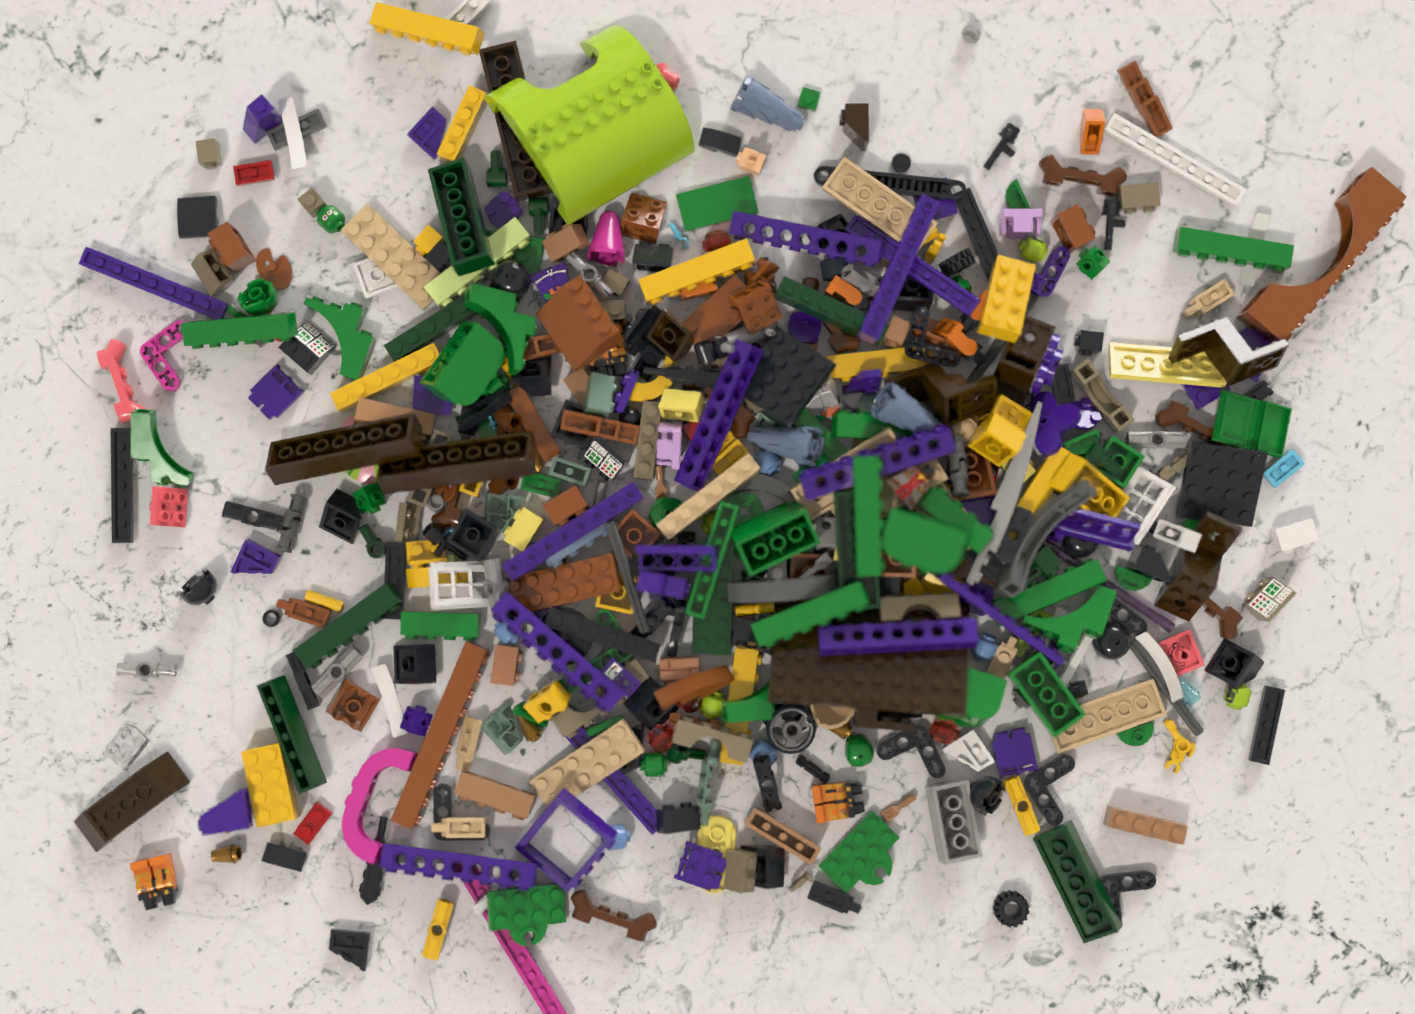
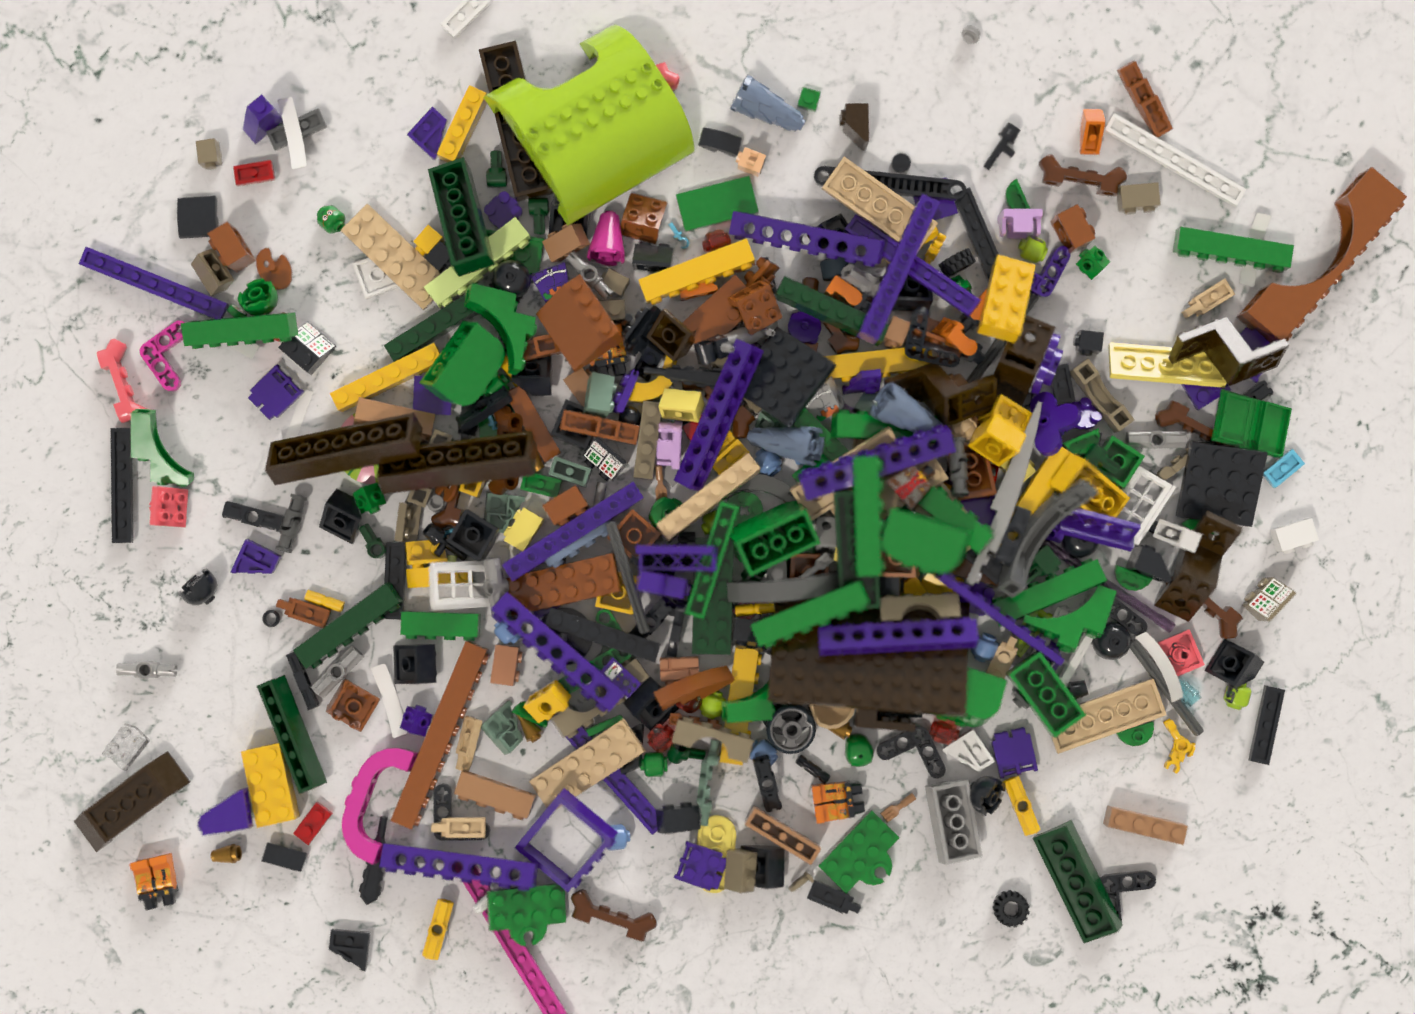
(311, 202): dark tan brick -> none
(355, 345): green arch -> none
(427, 29): yellow brick -> none
(1043, 782): black beam -> none
(1111, 209): black piece -> none

